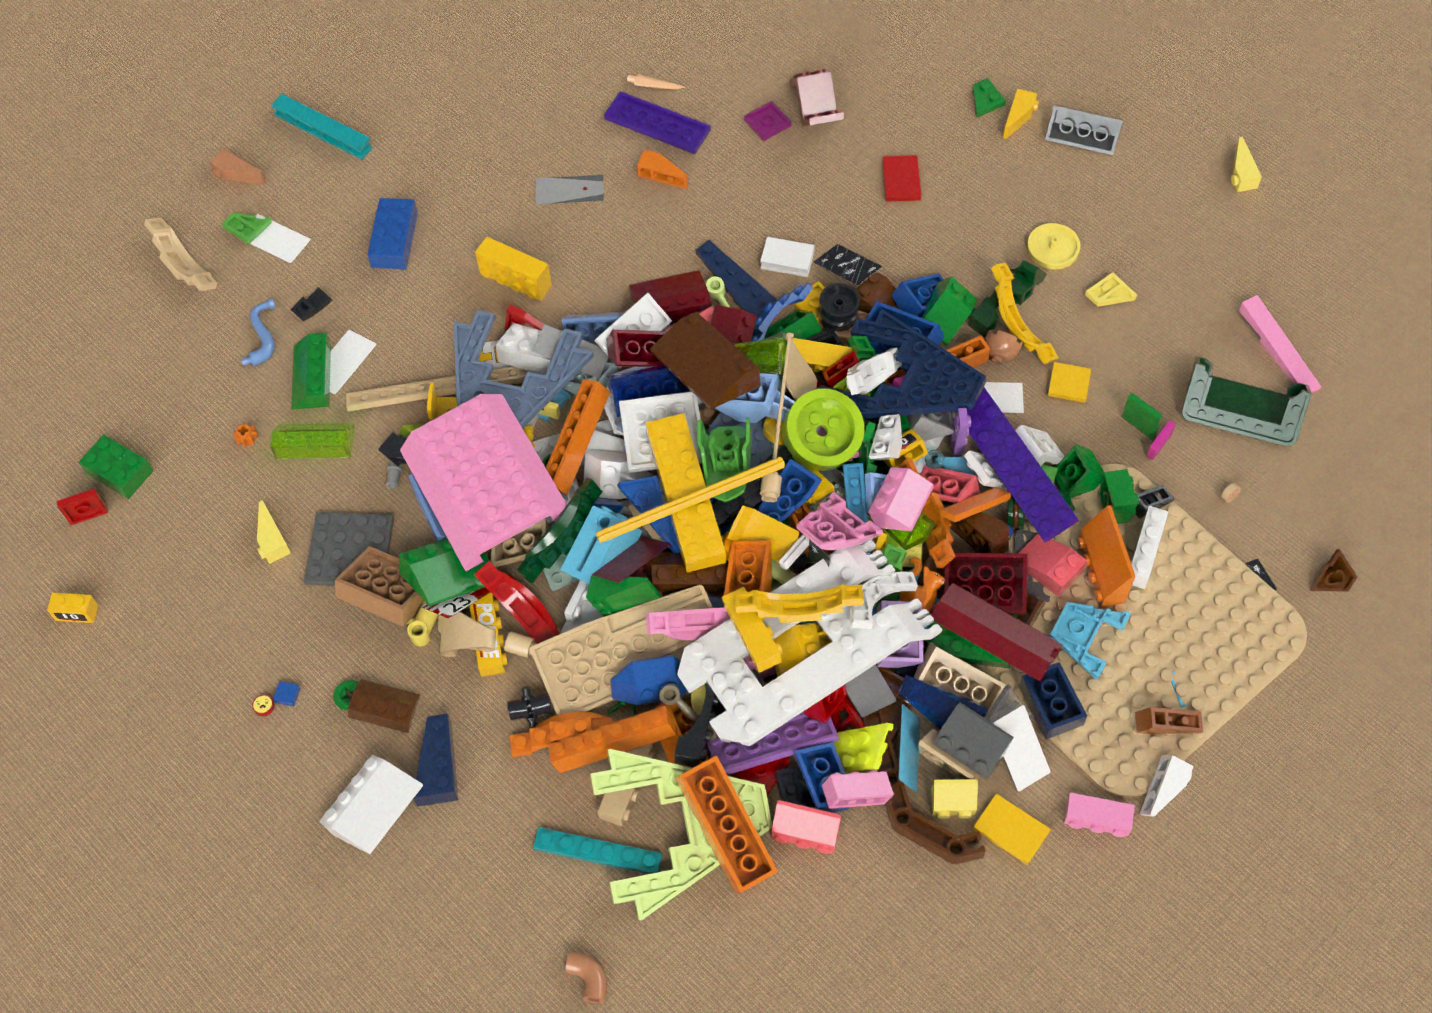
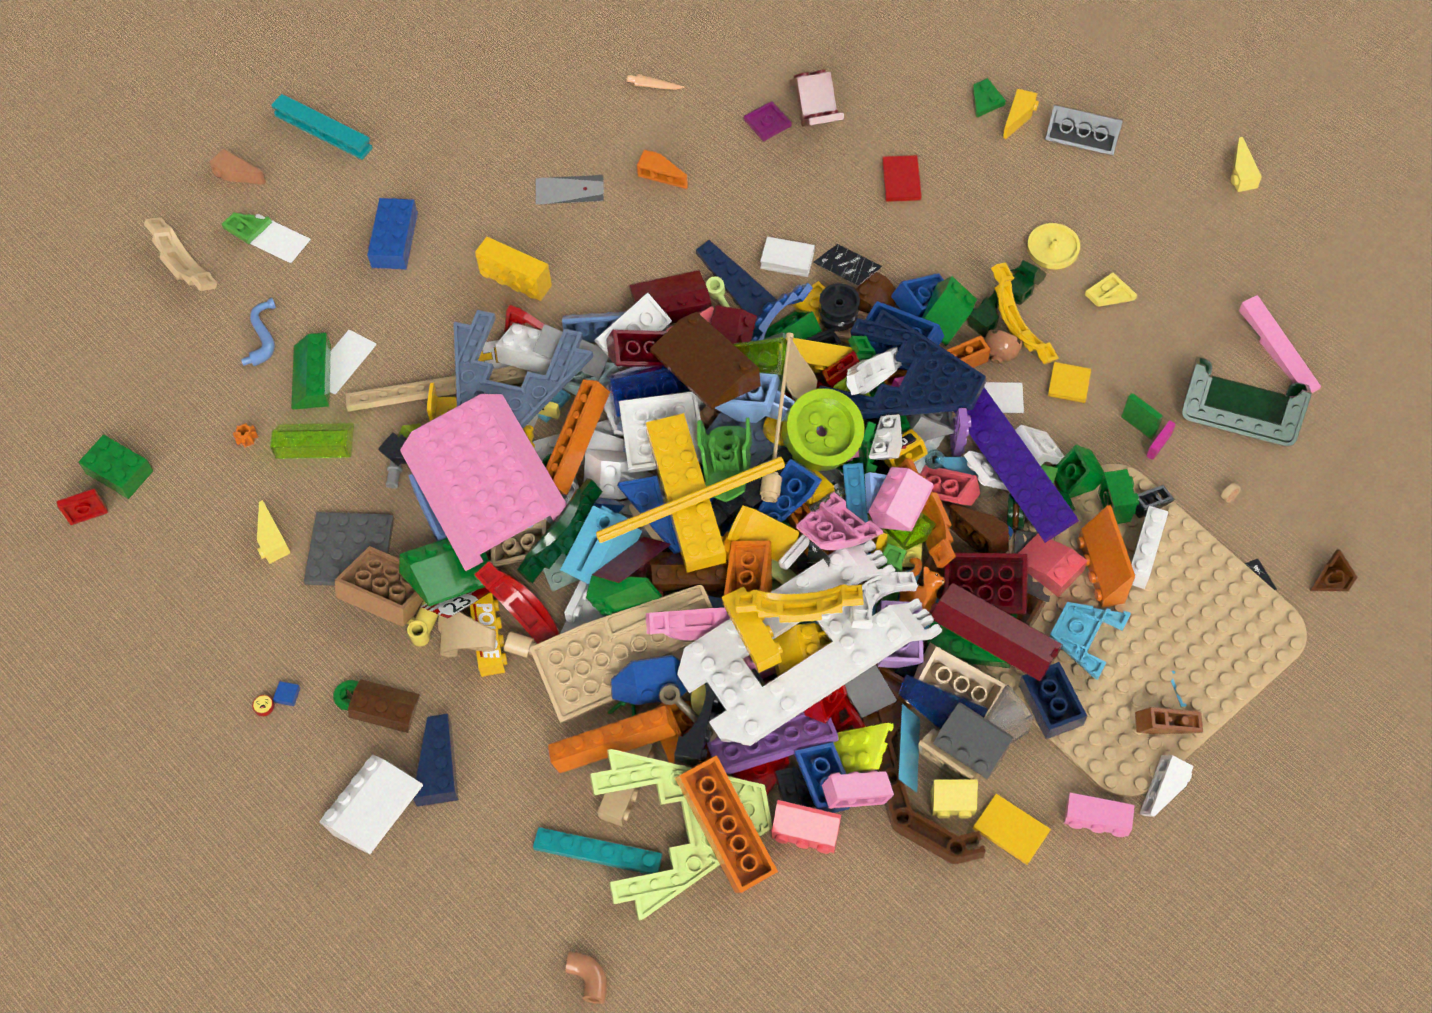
(72, 607): yellow brick -> none
(312, 305): black slope -> none
(529, 707): black pin -> none
(556, 729): orange piece -> none
(657, 122): dark purple plate -> none
(975, 504): orange tile -> none
(1024, 754): white sticker -> none

